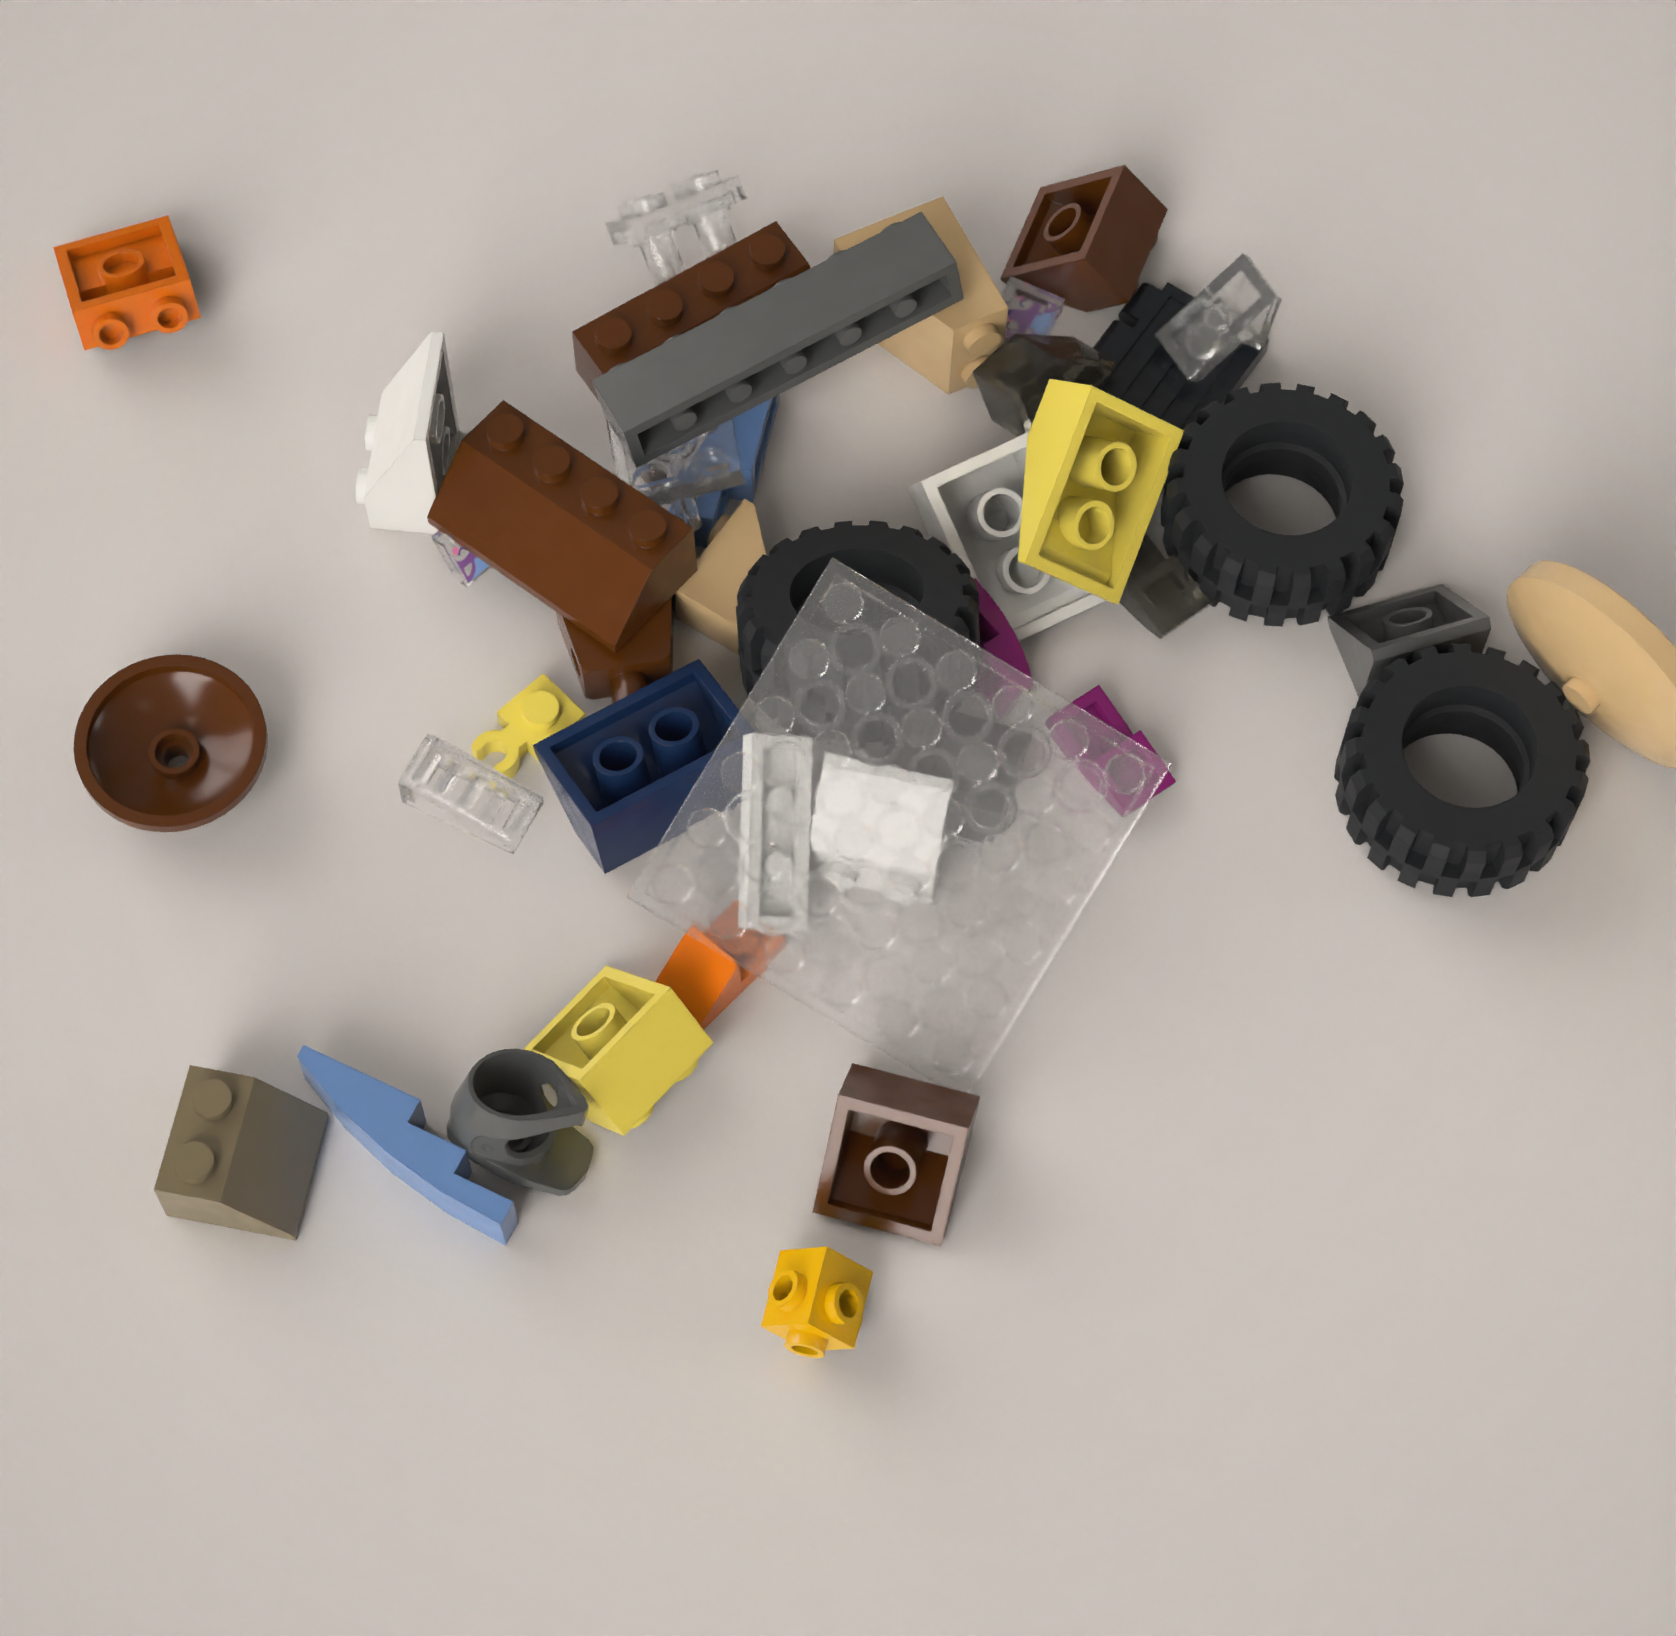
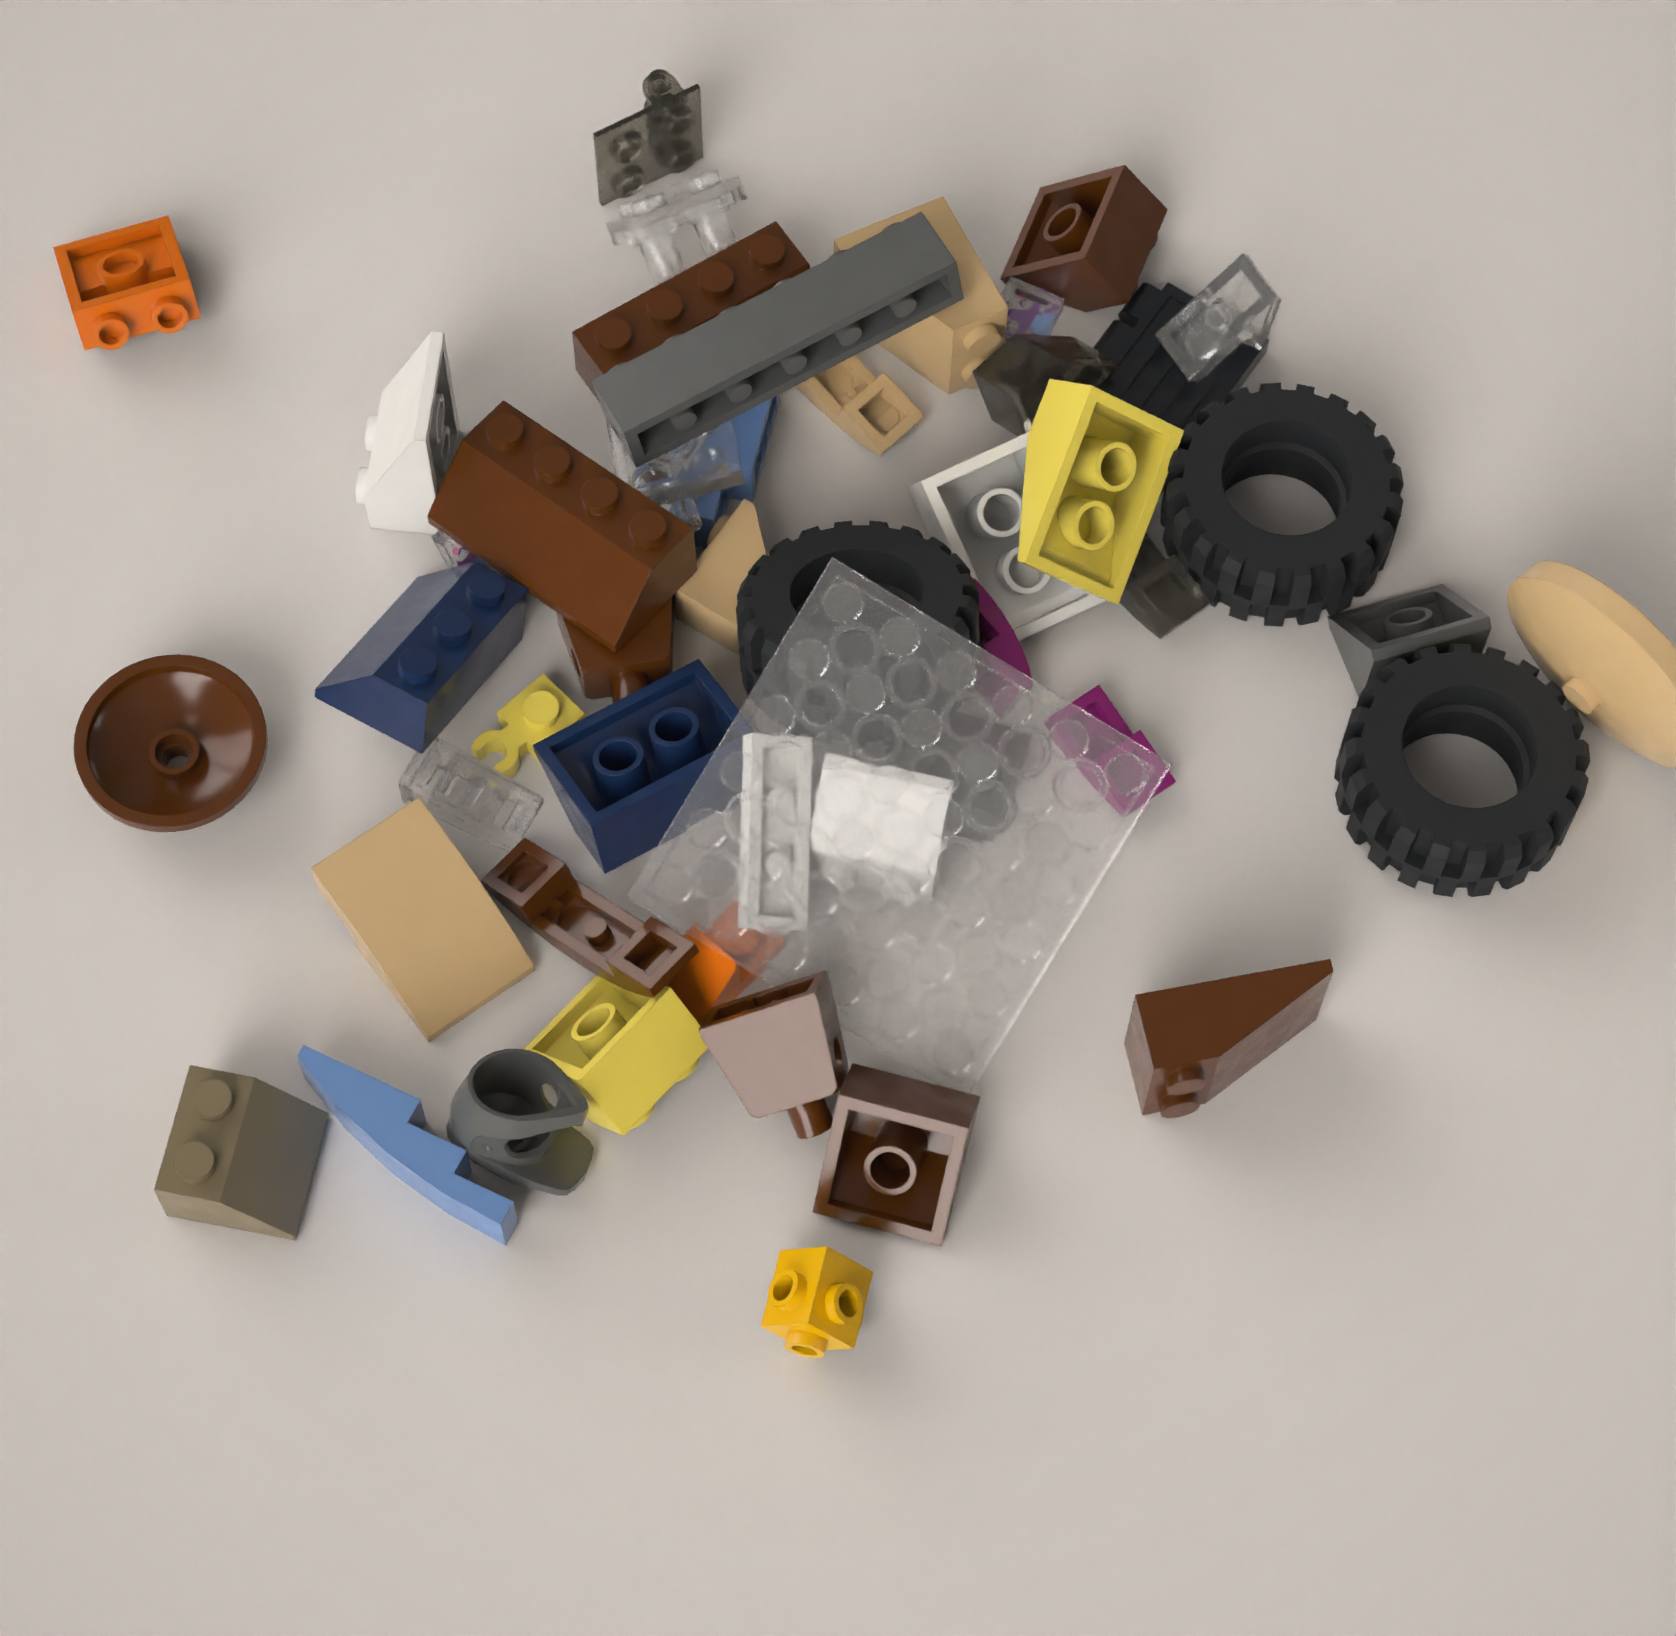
(422, 919): none -> tan slope
(429, 653): none -> dark blue slope
(585, 924): none -> reddish brown slope
(652, 141): none -> clear smoke hinge
(782, 1051): none -> torso
(862, 405): none -> tan slope
(1208, 1034): none -> reddish brown slope

